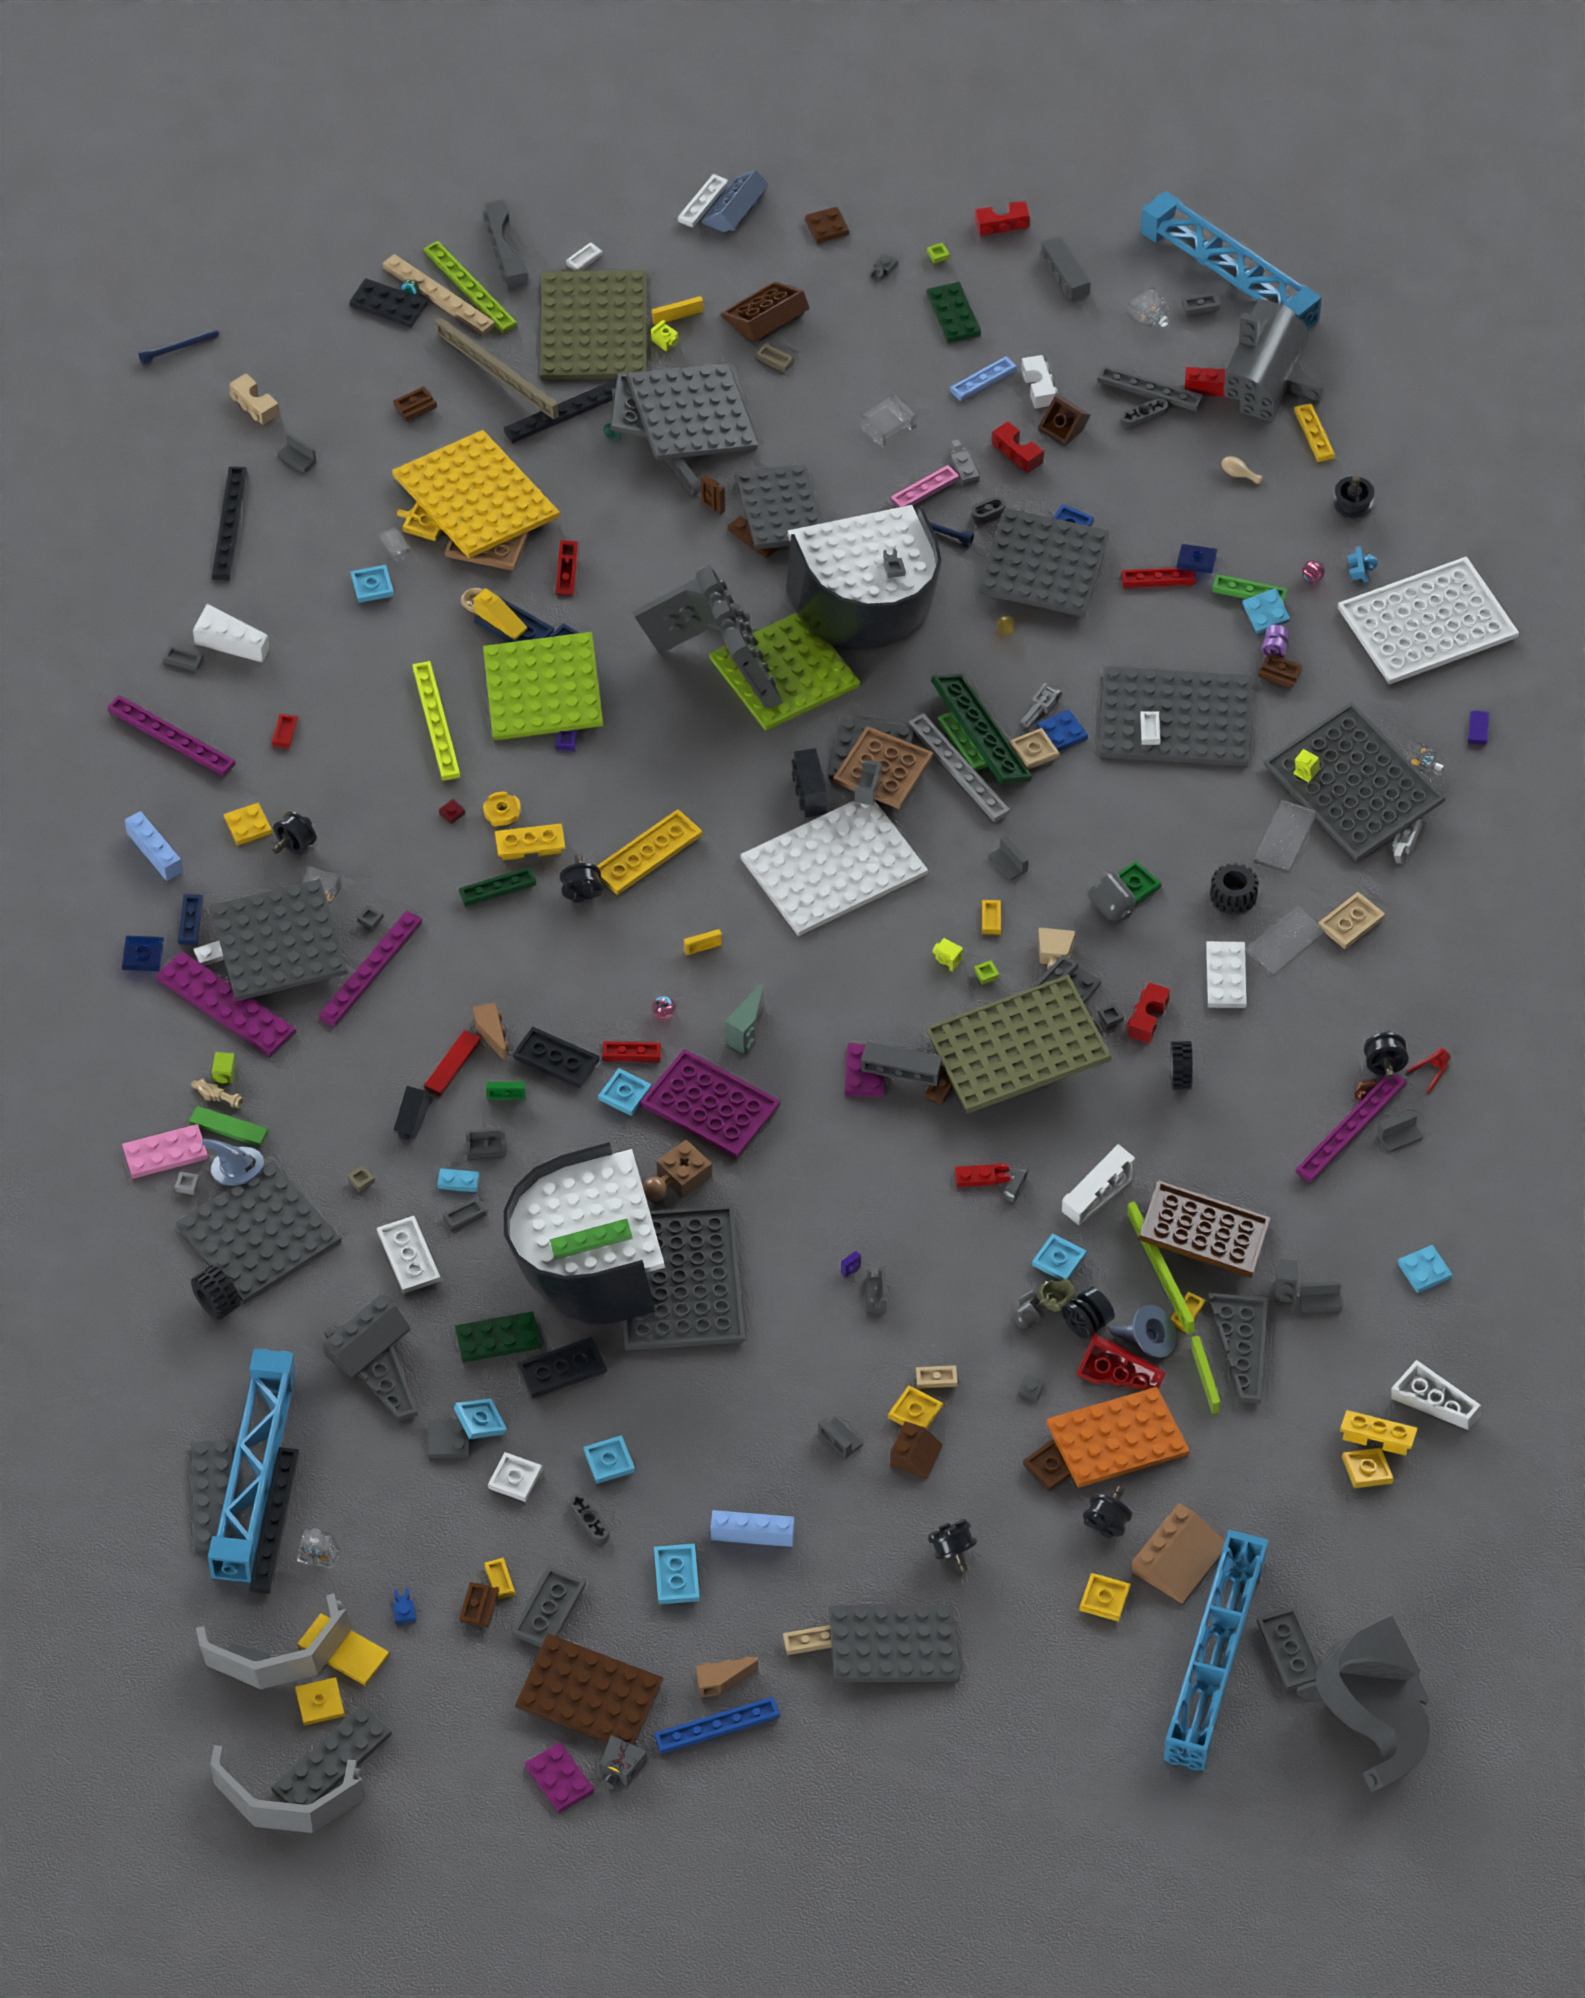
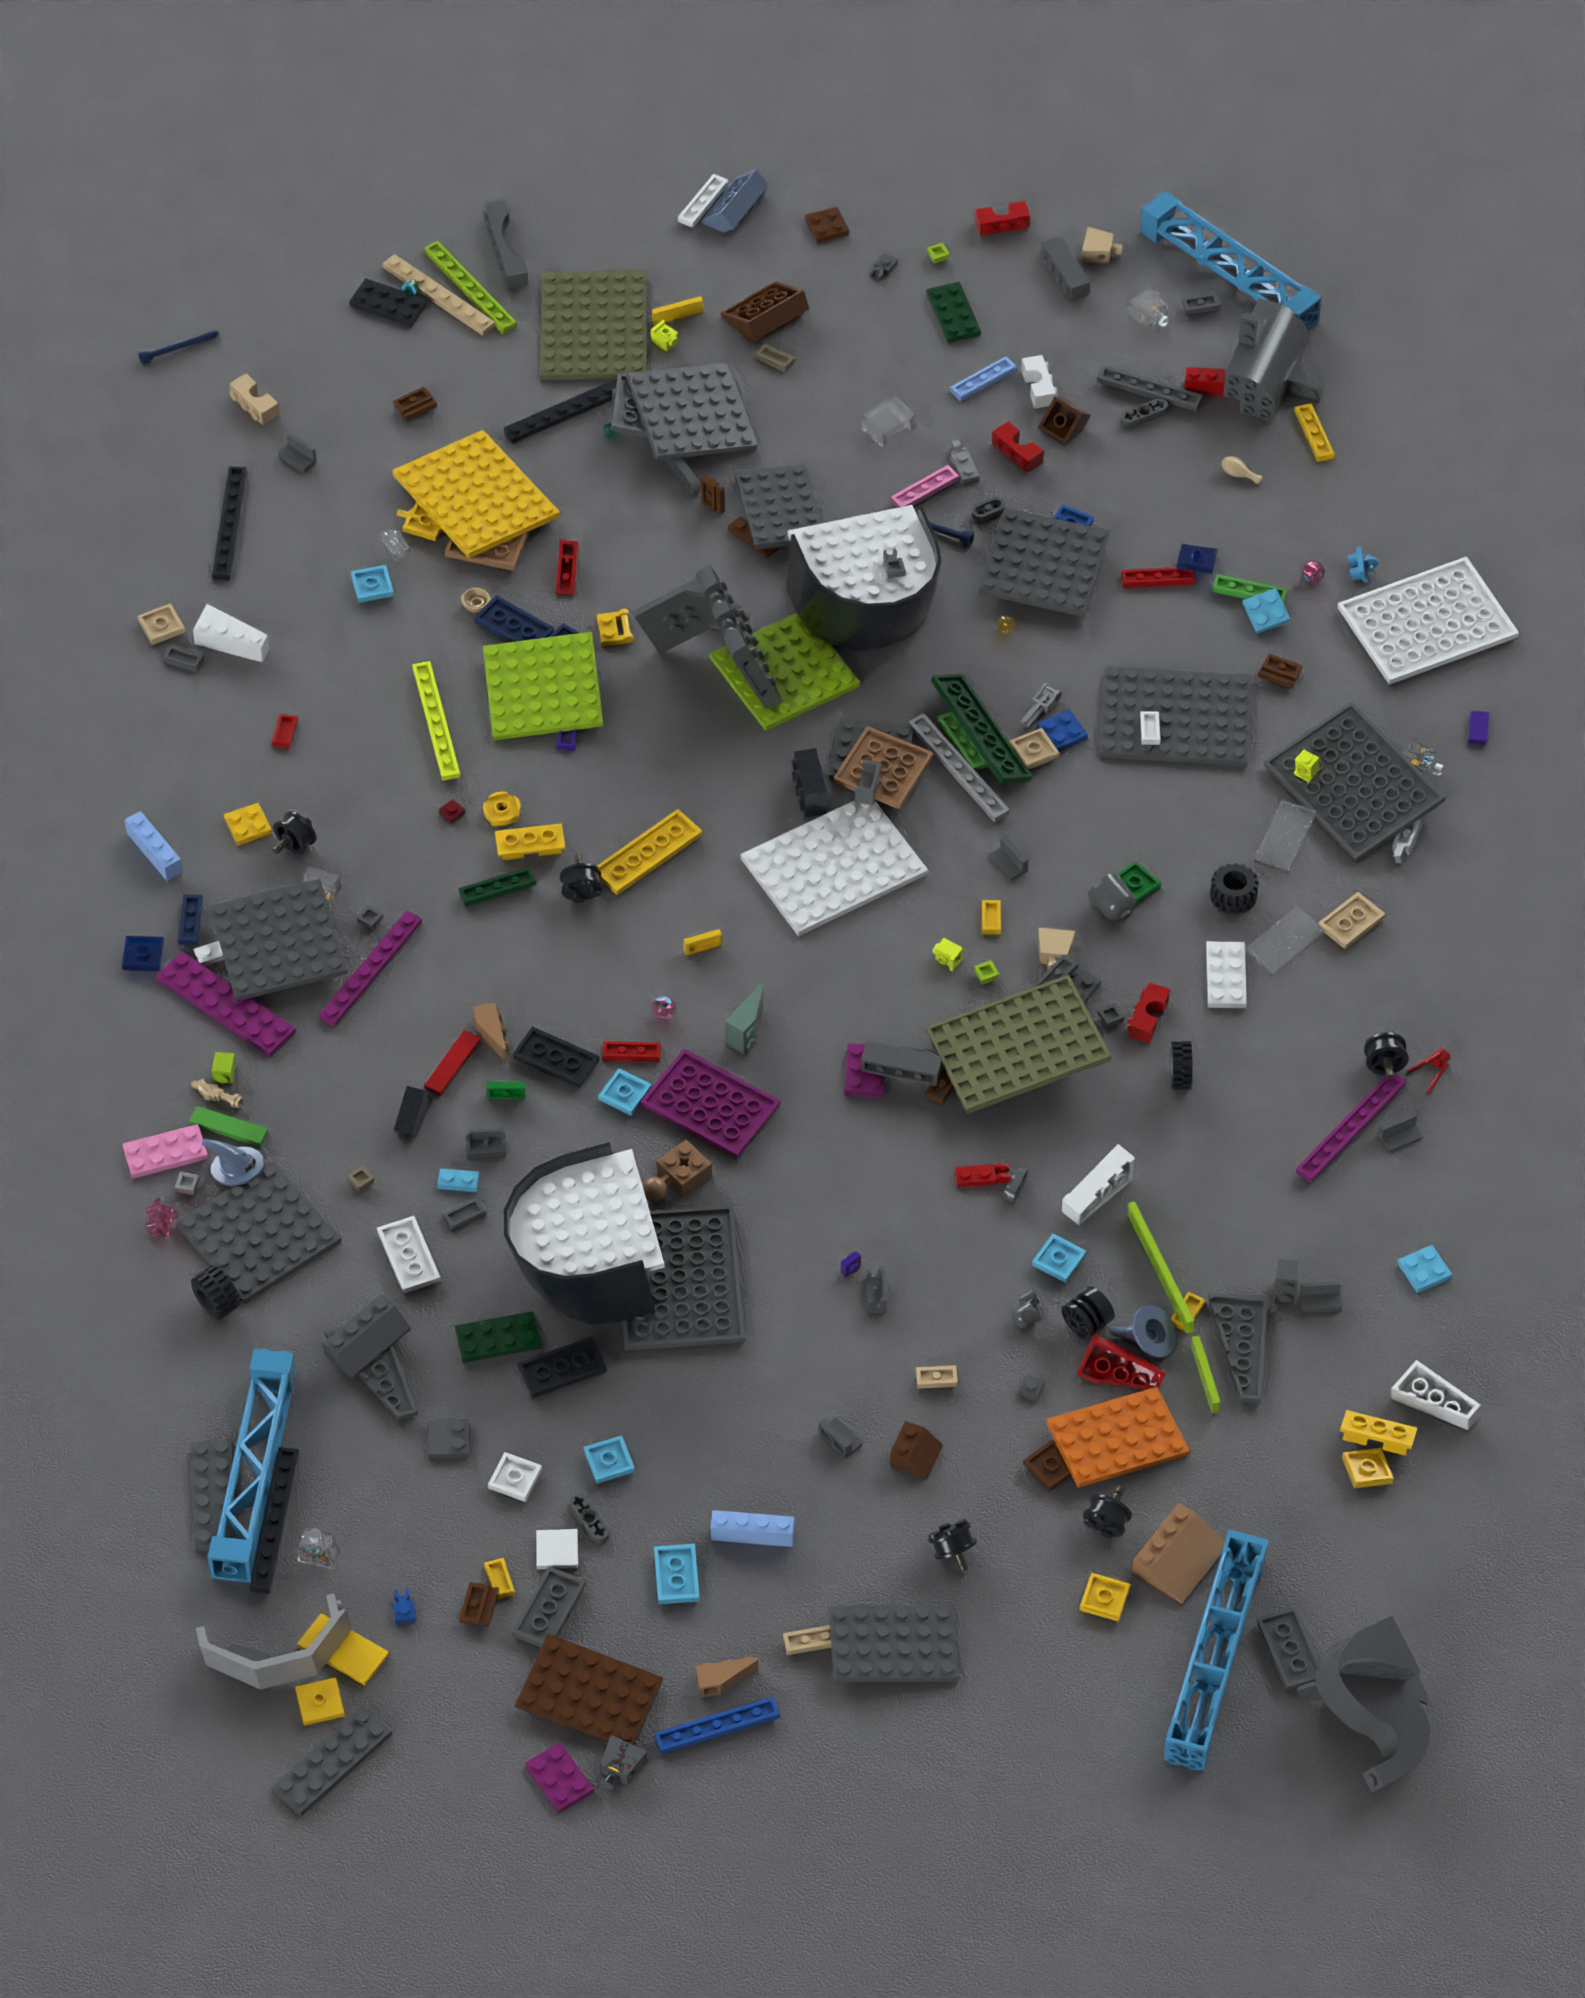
(161, 624): none -> tan plate
(163, 1217): none -> clear pink hips
(171, 735): magenta plate -> none
(288, 1815): light grey panel -> none
(480, 1418): medium azure plate -> none
(497, 368): dark tan plate -> none
(498, 614): yellow slope -> none
(557, 1548): none -> white tile
(584, 257): white tile -> none
(591, 1239): bright green plate -> none
(608, 628): none -> yellow plate
(915, 1408): yellow plate -> none
(1055, 1294): olive hair -> none
(1099, 246): none -> tan torso
(1204, 1228): plate -> none
(1275, 641): medium lavender wheel -> none
(1353, 497): black wheel -> none
(1361, 1089): copper arm -> none

